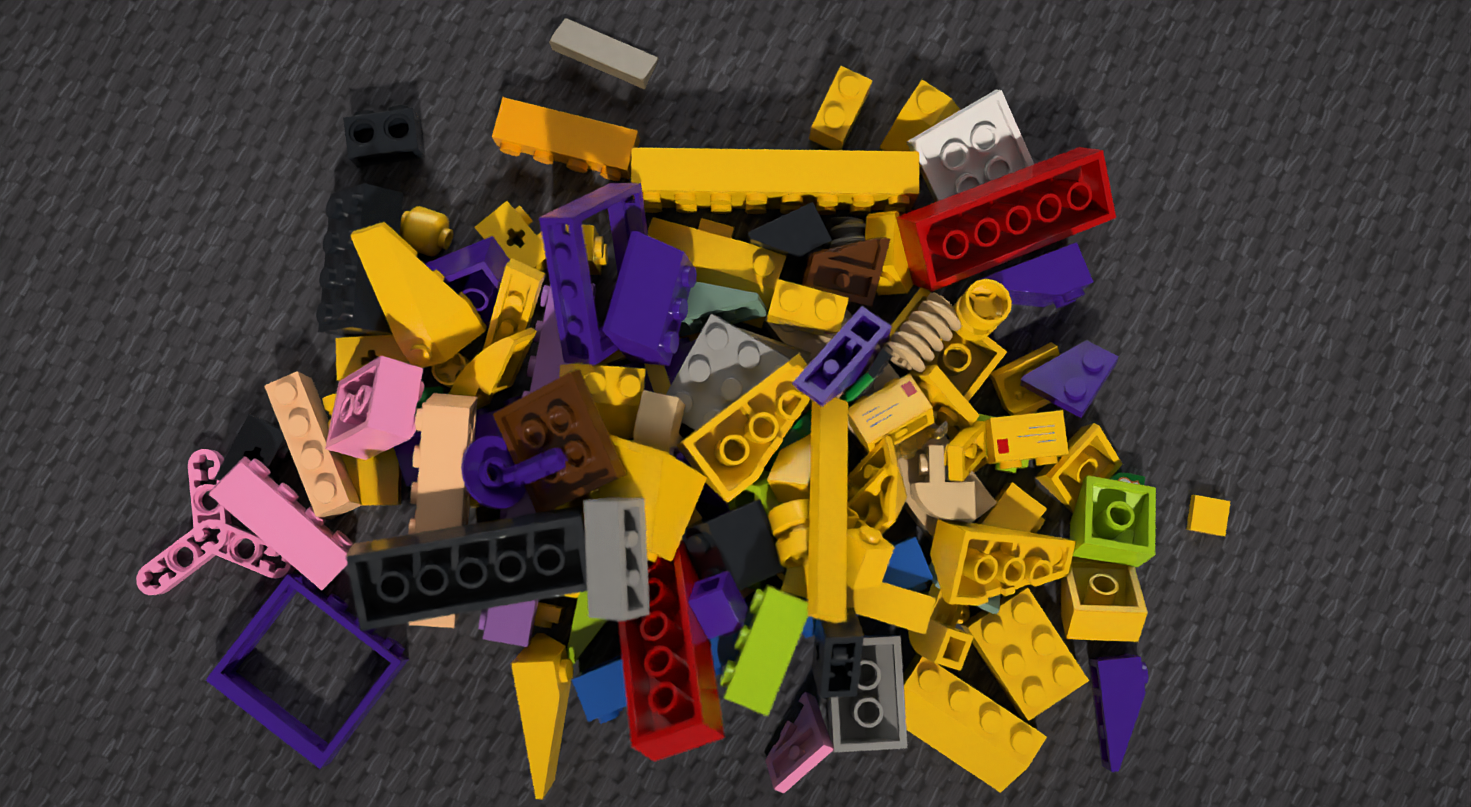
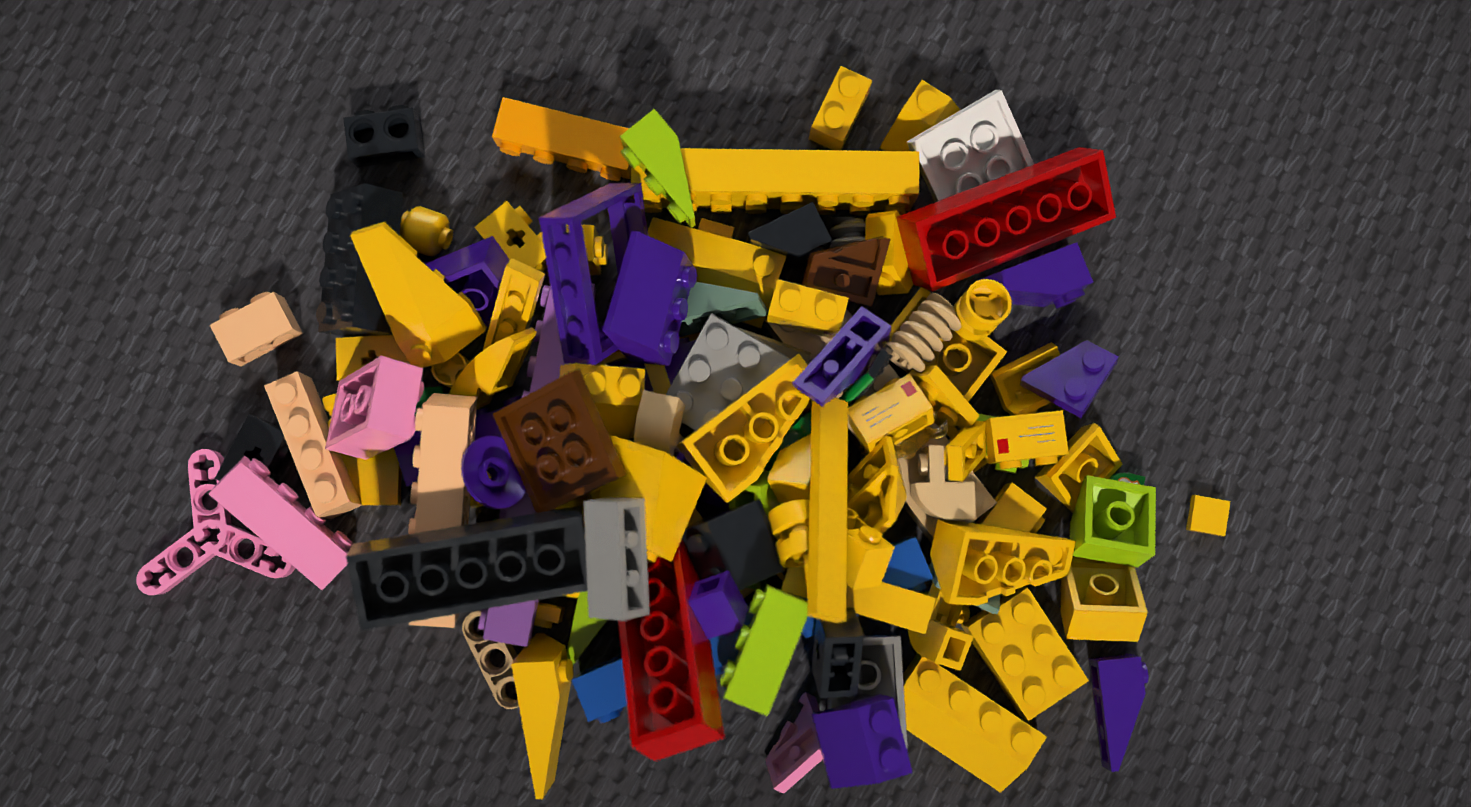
(255, 328): none -> light nougat brick
(269, 712): dark purple window -> none
(481, 649): none -> tan beam
(535, 468): dark purple axle -> none
(603, 53): dark tan slope -> none
(658, 154): none -> lime slope
(862, 742): none -> dark purple slope

